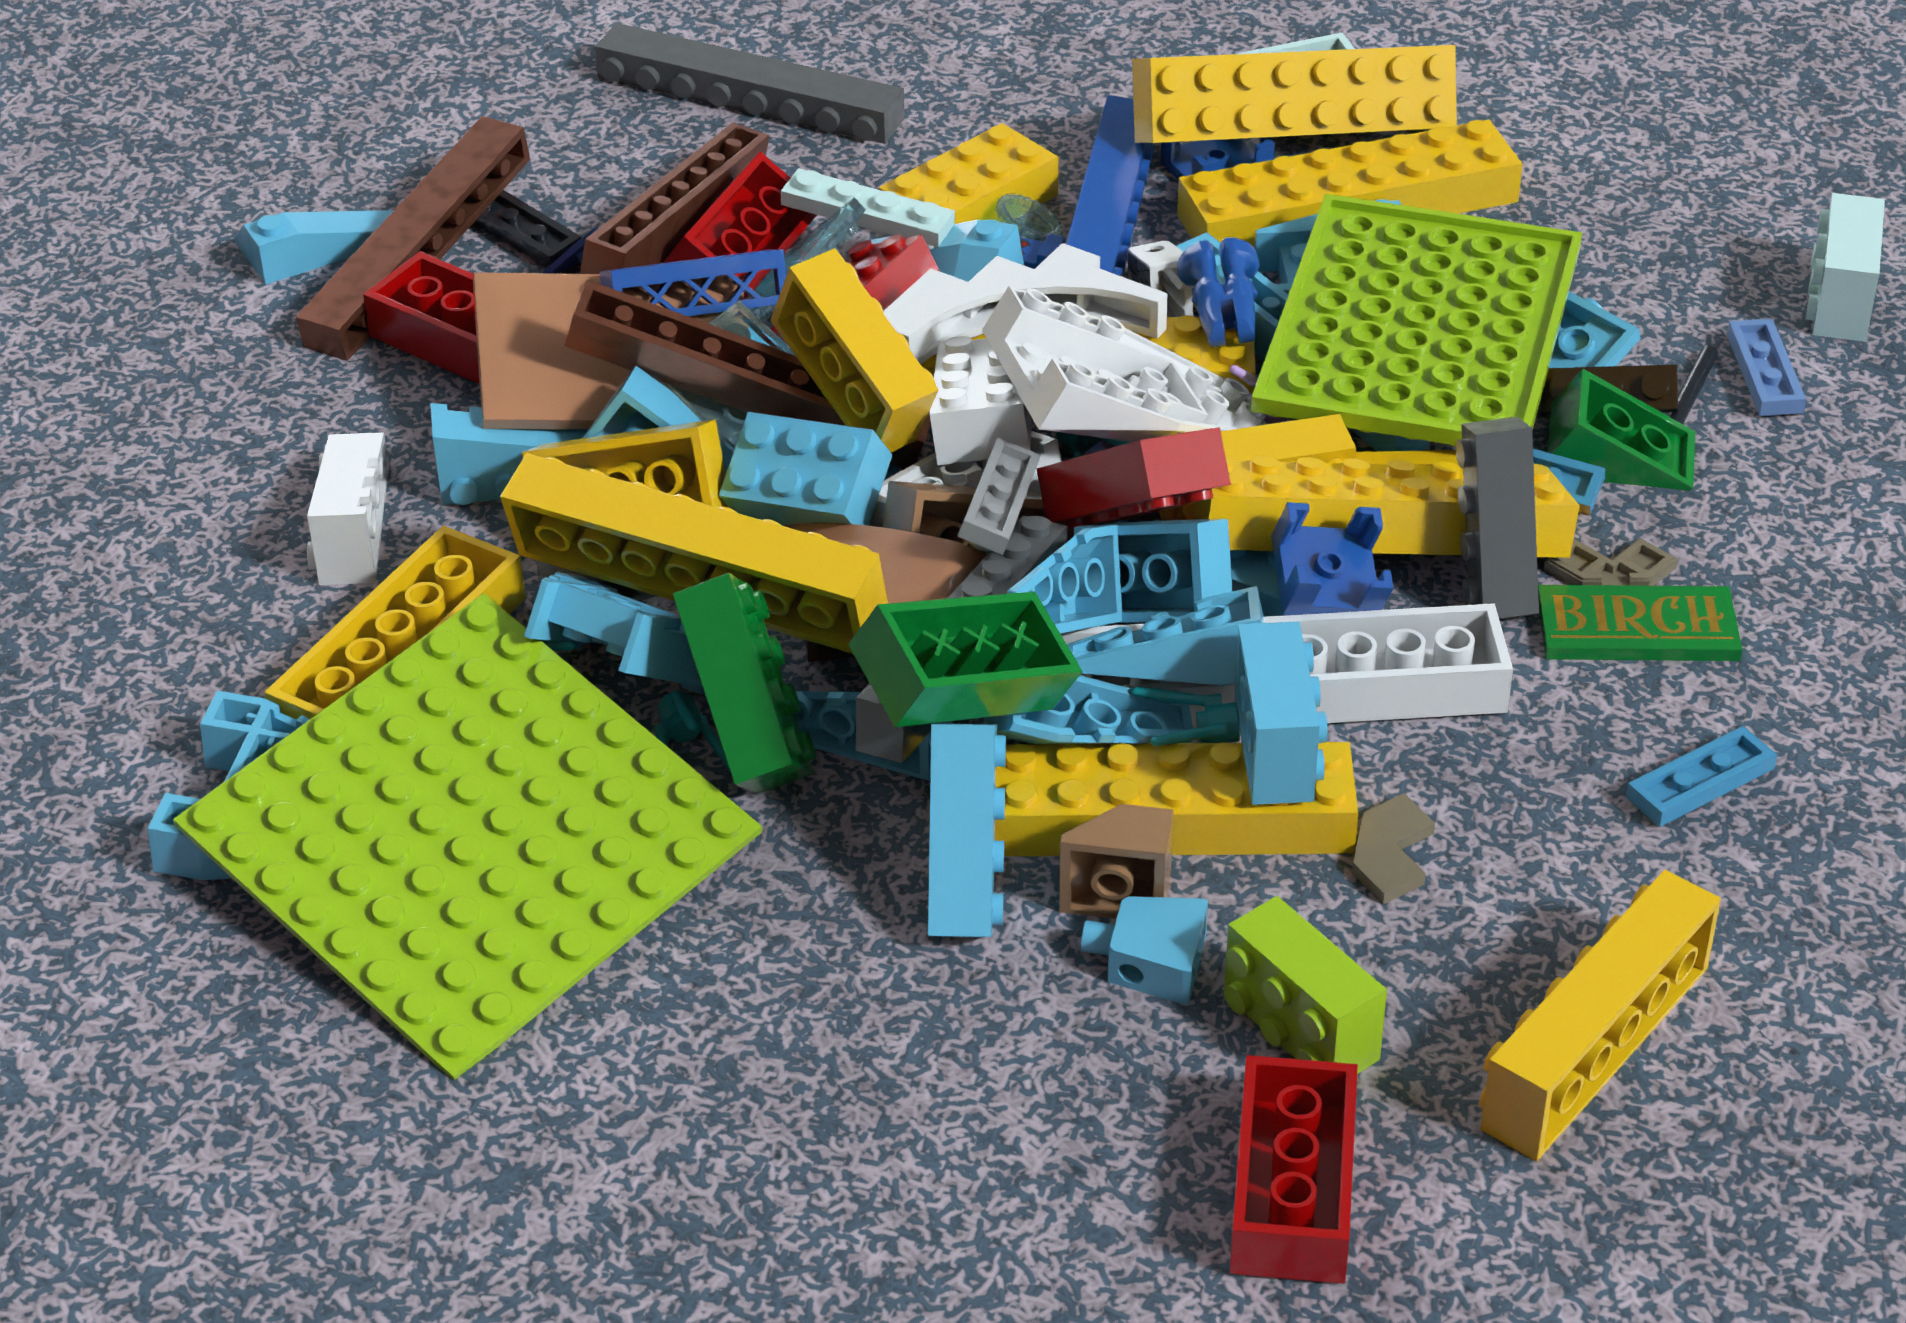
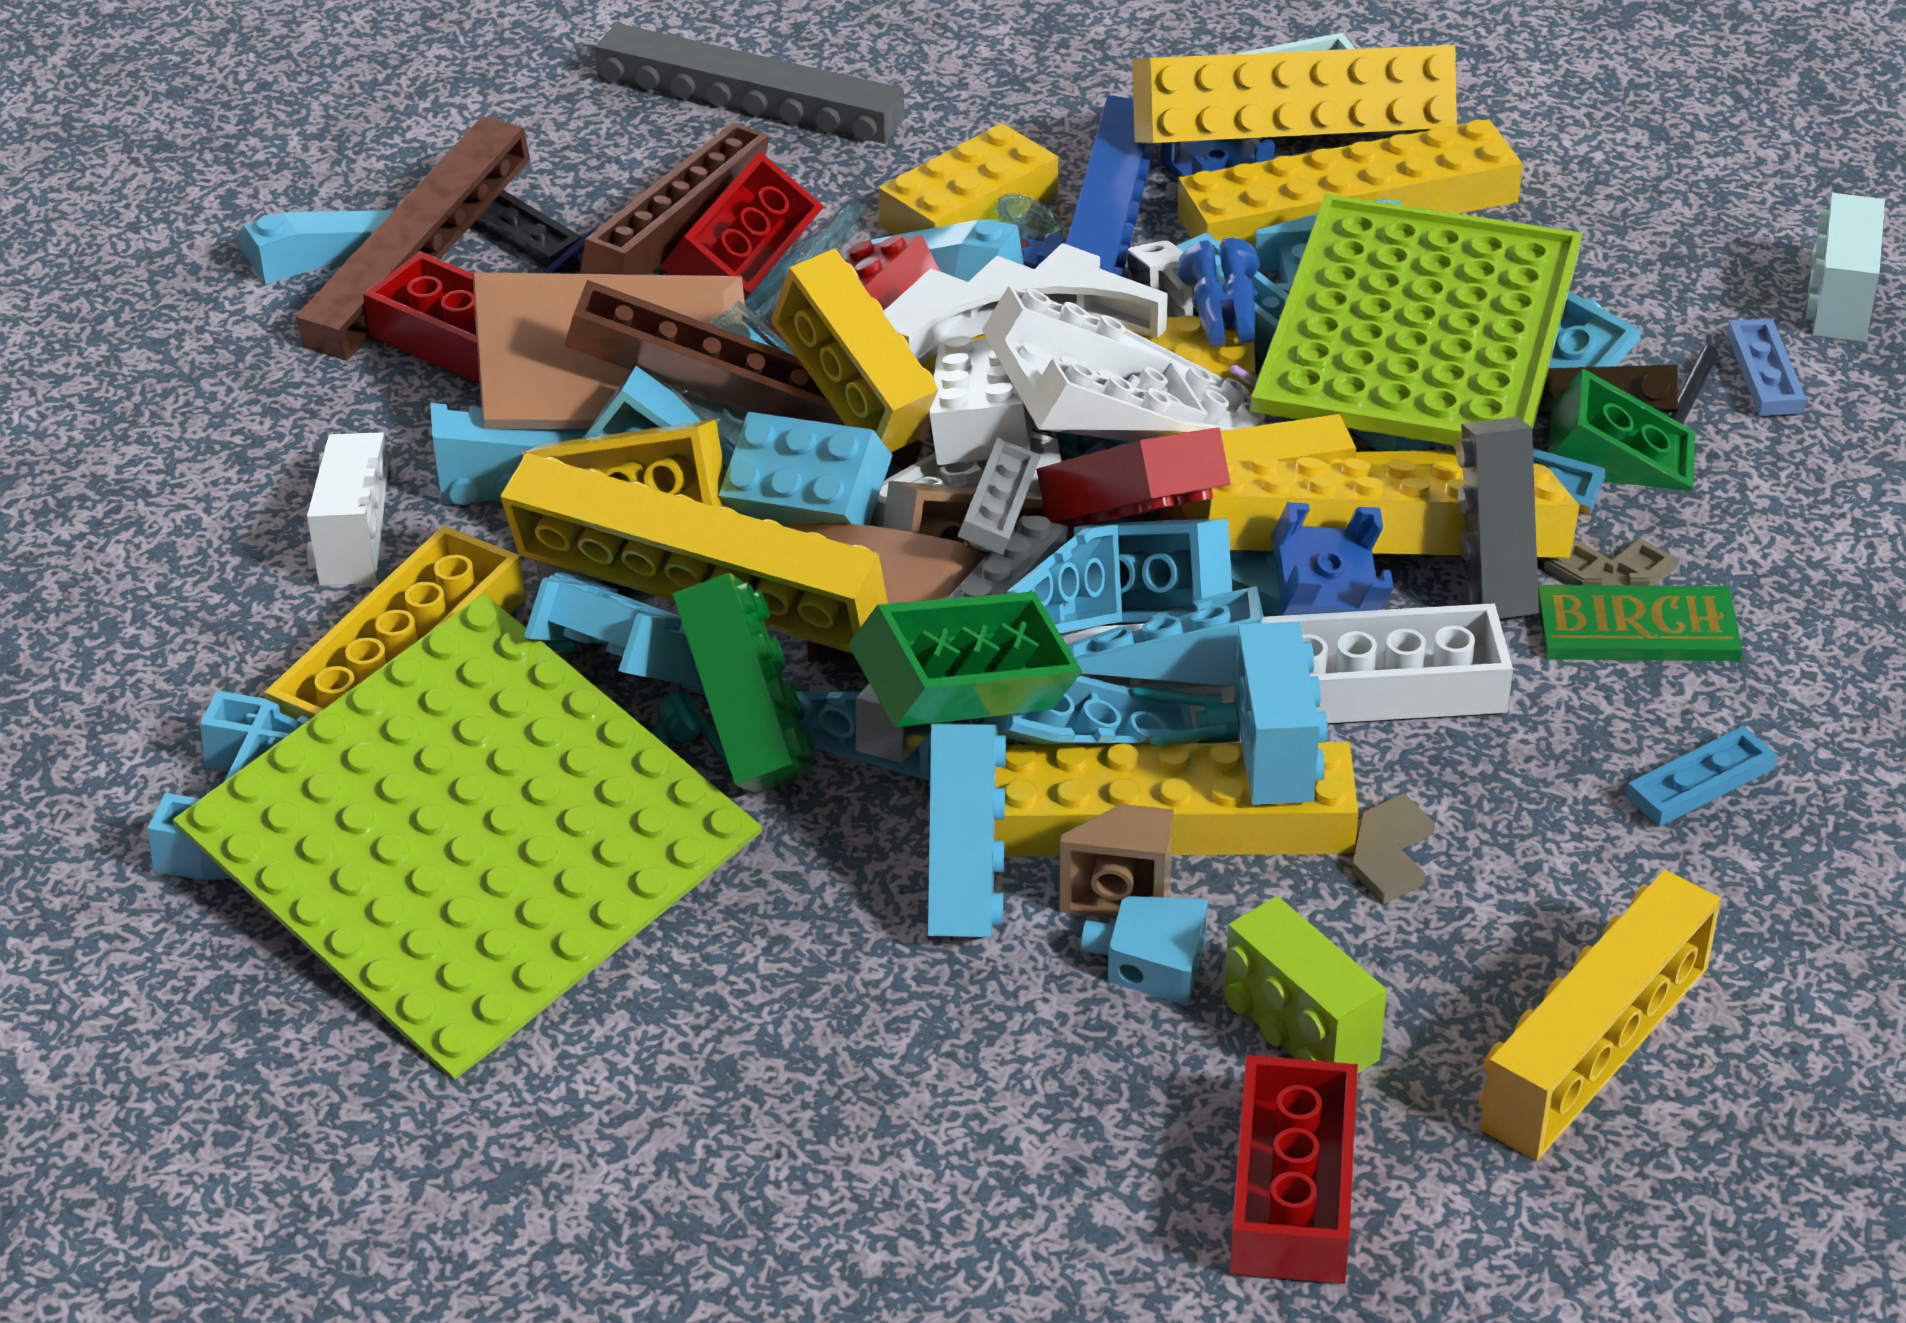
(703, 268): blue fence -> none
(884, 209): light aqua plate -> none

